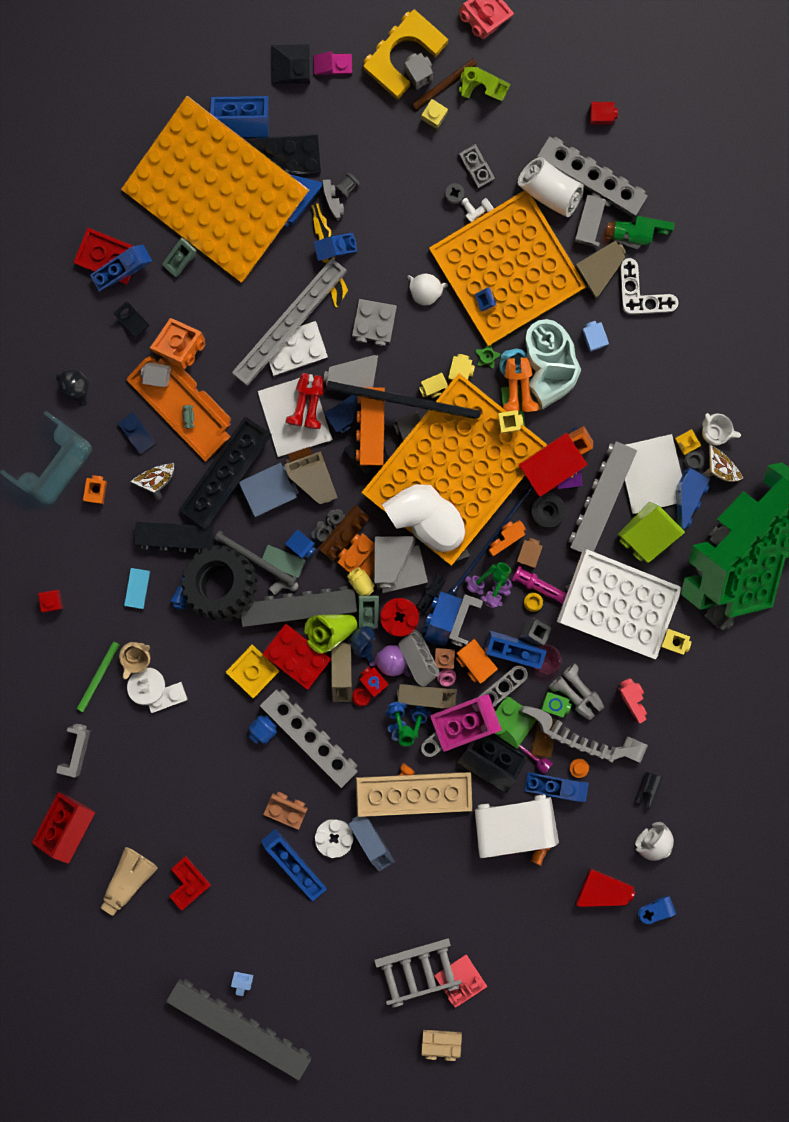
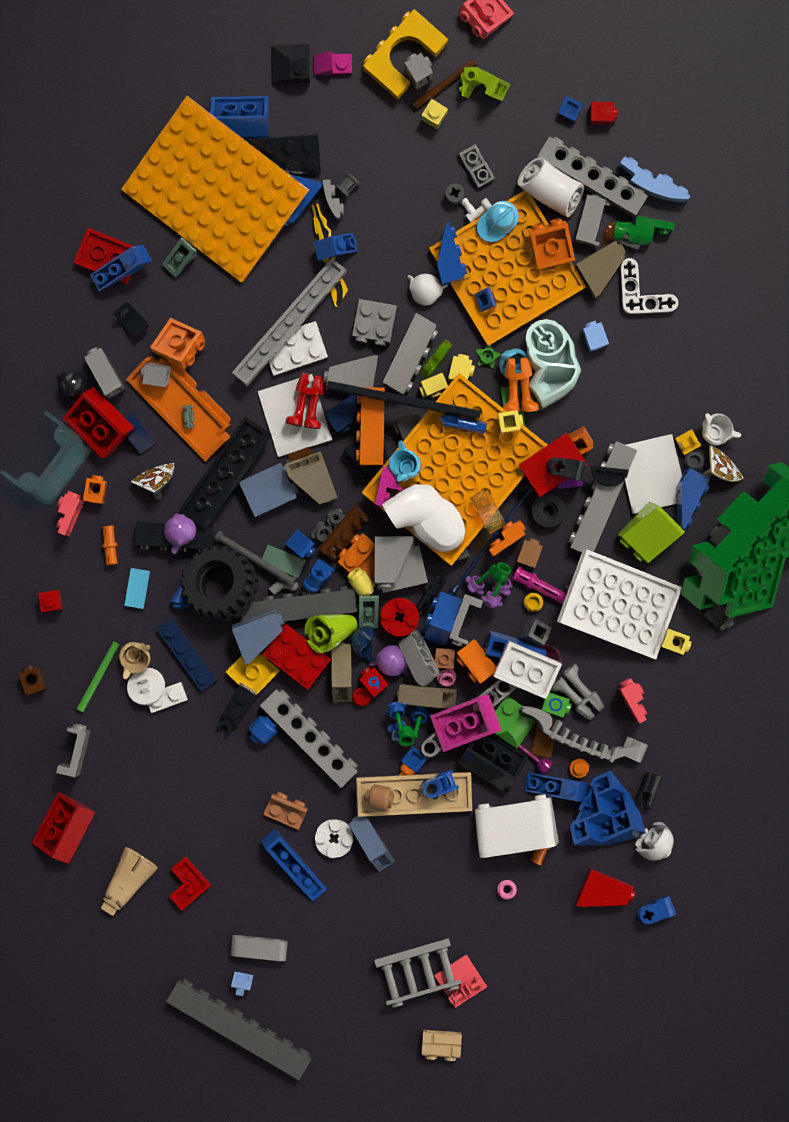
(38, 686): none -> reddish brown brick
(71, 507): none -> coral plate
(98, 422): none -> red brick
(104, 372): none -> light grey slope
(109, 545): none -> orange pin
(179, 531): none -> medium lavender hair
(186, 654): none -> dark blue plate
(237, 707): none -> black plate
(256, 633): none -> sand blue slope
(259, 948): none -> light grey beam
(318, 576): none -> blue piece
(379, 798): none -> medium nougat head
(386, 482): none -> dark pink slope
(404, 463): none -> medium azure hair
(409, 355): none -> light grey slope
(414, 759): none -> blue plate
(437, 357): none -> clear neon green piece
(442, 783): none -> blue piece
(449, 264): none -> blue slope
(463, 423): none -> blue piece
(488, 511): none -> clear yellow slope
(497, 221): none -> medium azure piece
(502, 894): none -> bright pink plate
(527, 669): none -> white plate
(551, 243): none -> orange plate
(569, 468): none -> black piece
(570, 109): none -> blue plate
(606, 814): none -> blue brick
(609, 476): none -> black tile
(660, 187): none -> light blue slope

